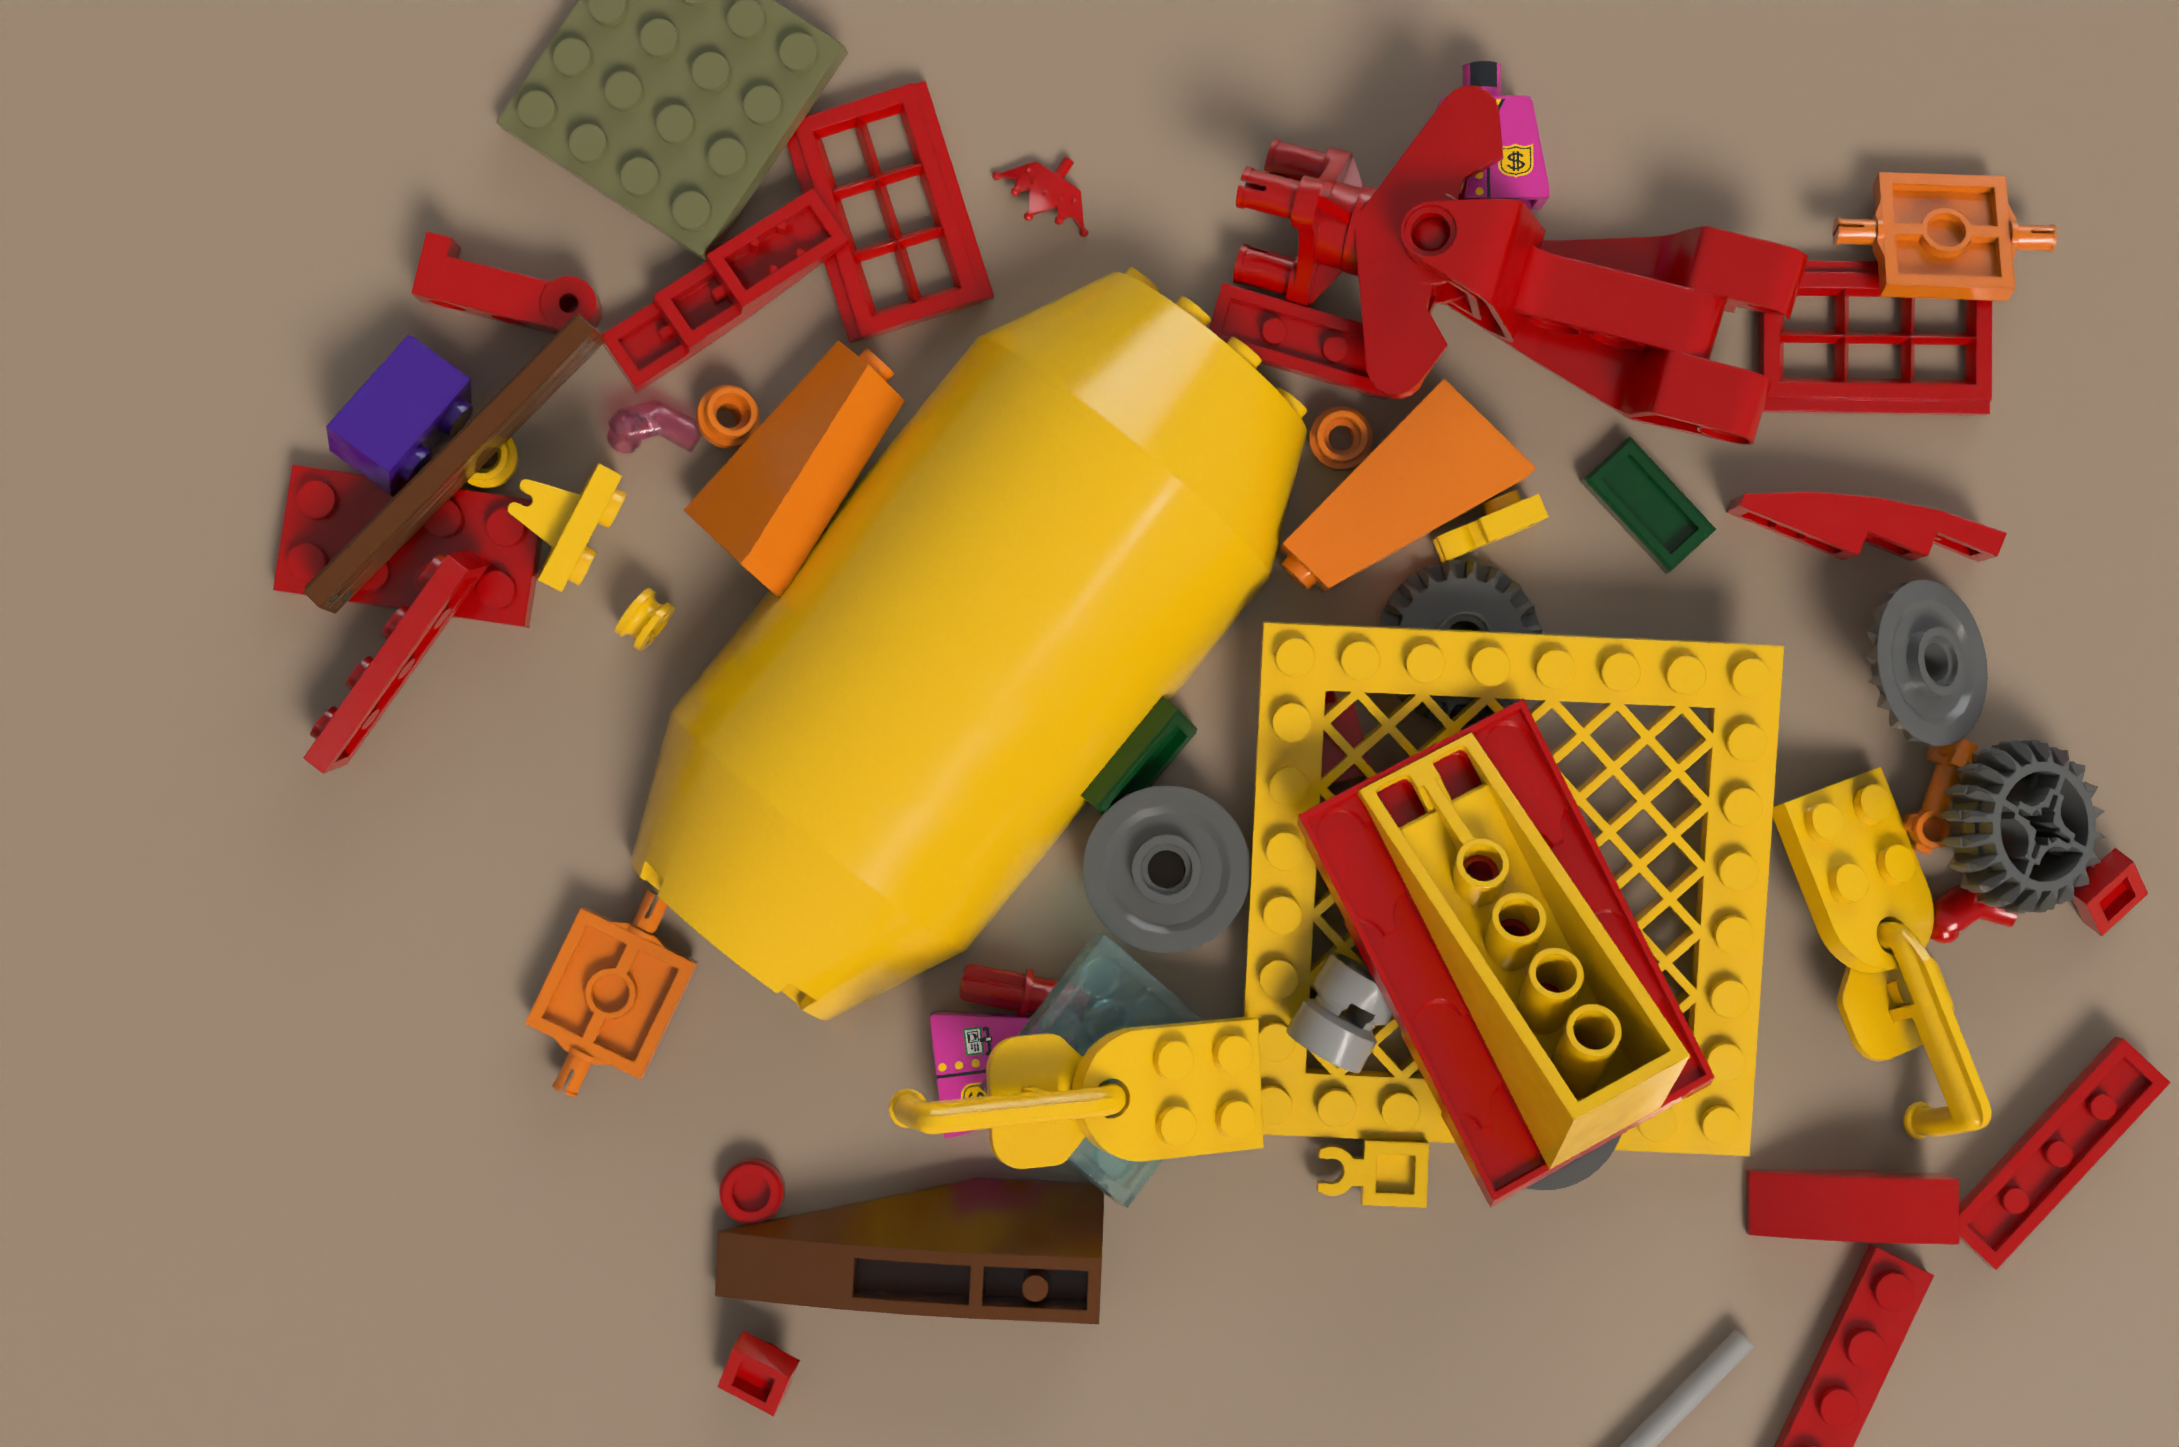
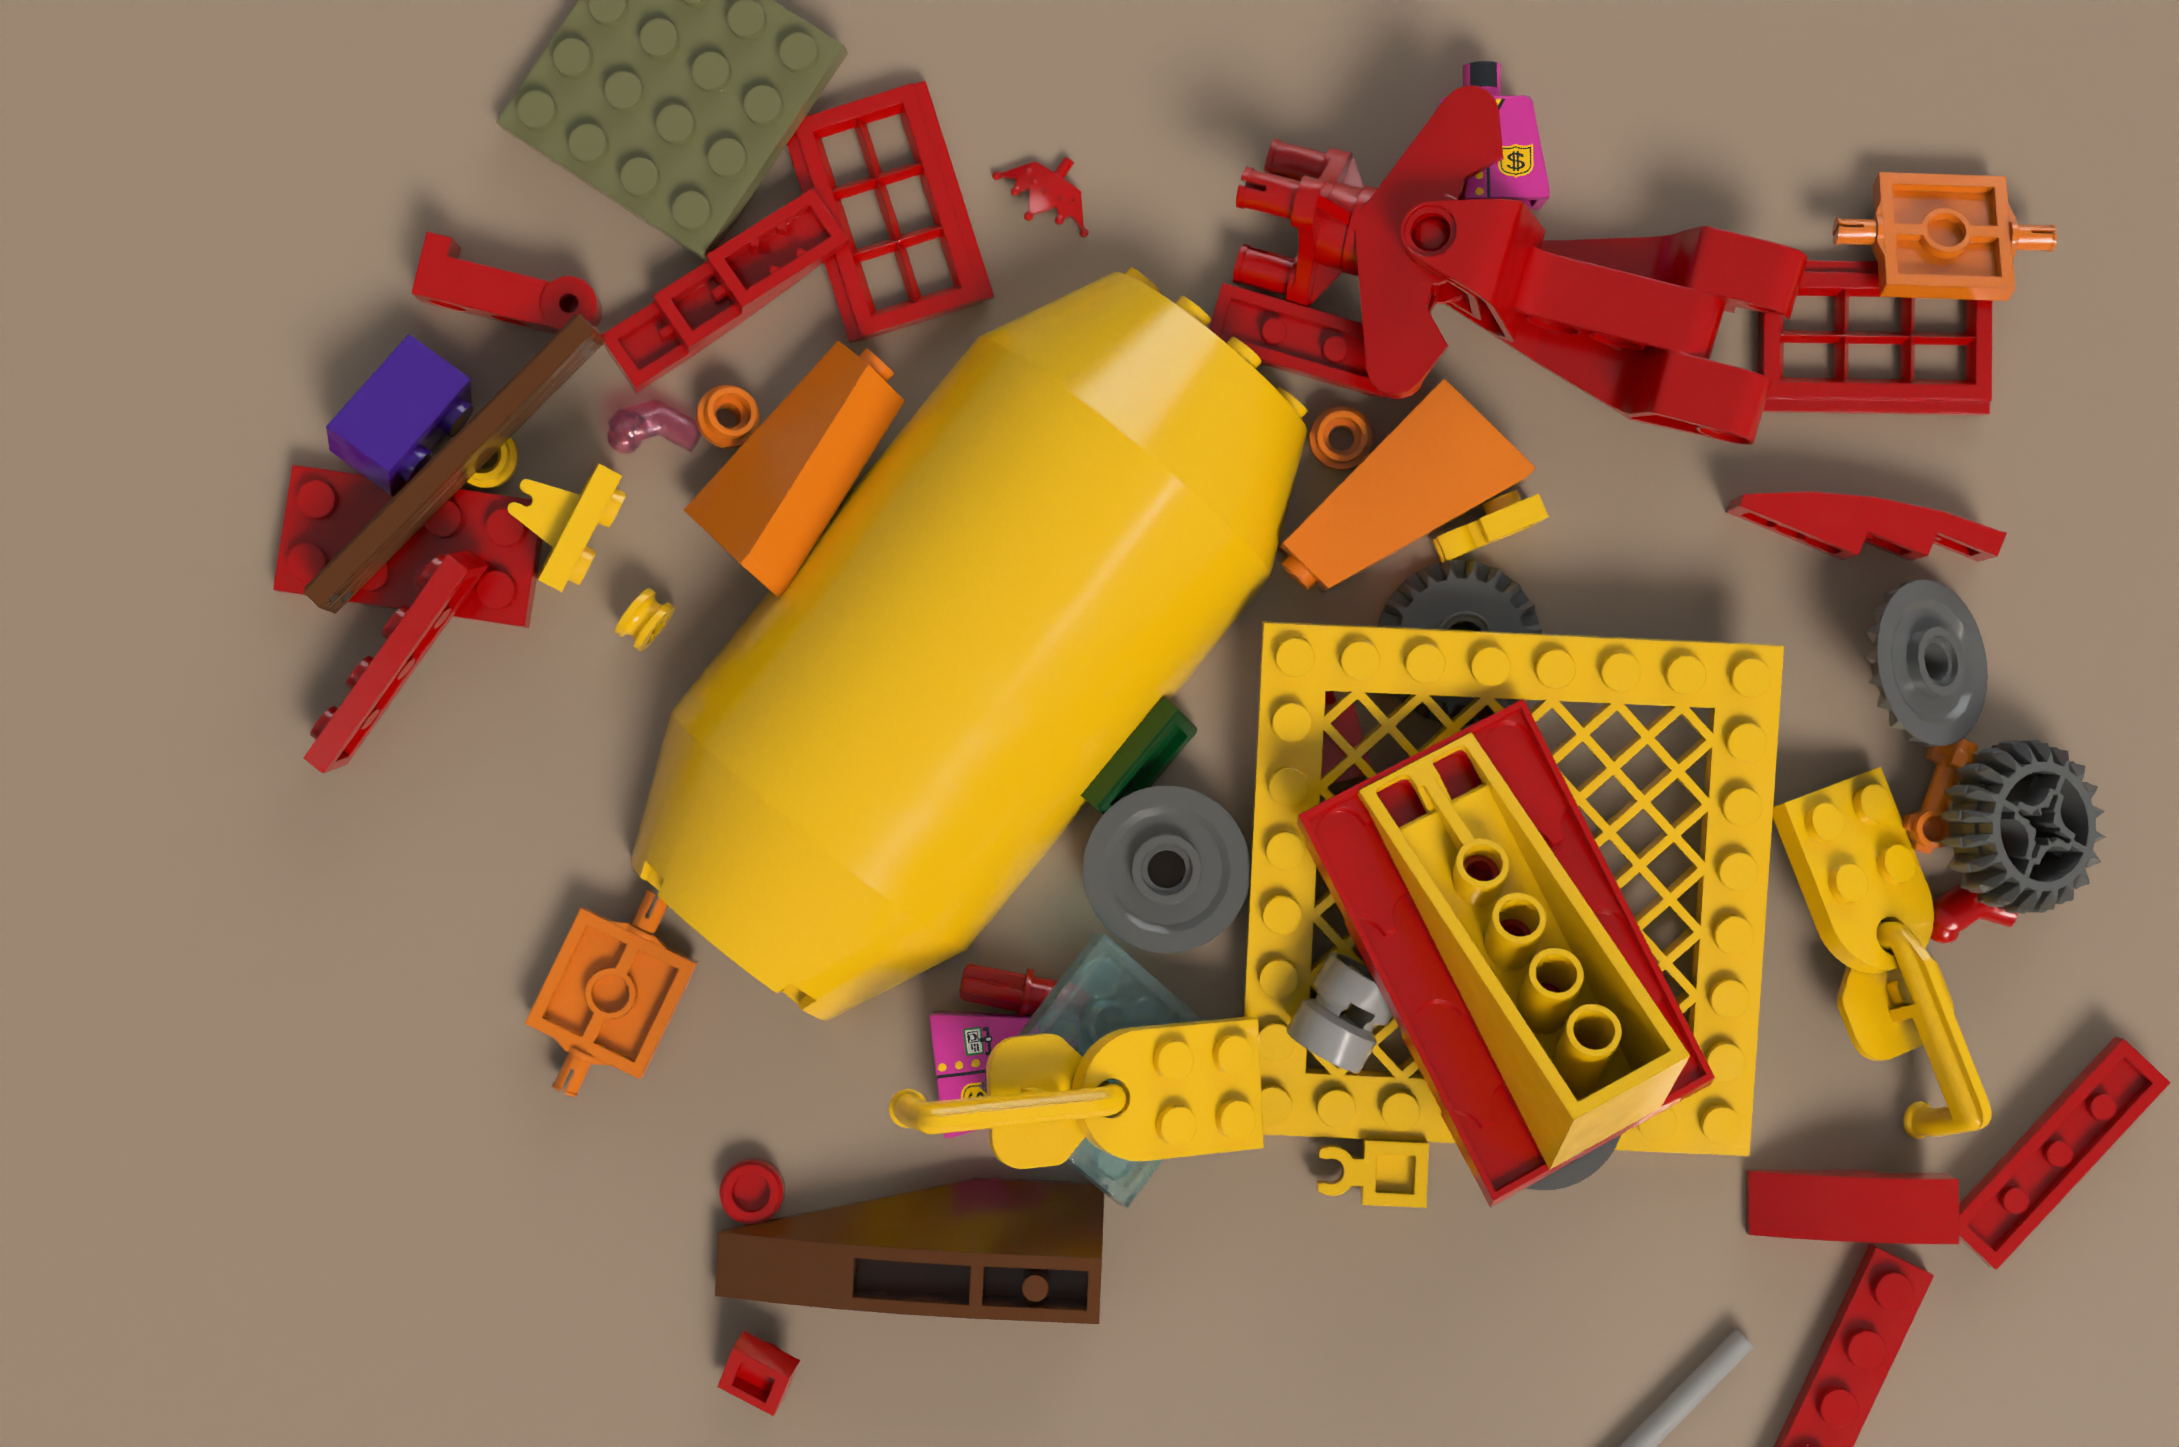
(1648, 505): dark green tile -> none
(2112, 892): red plate -> none

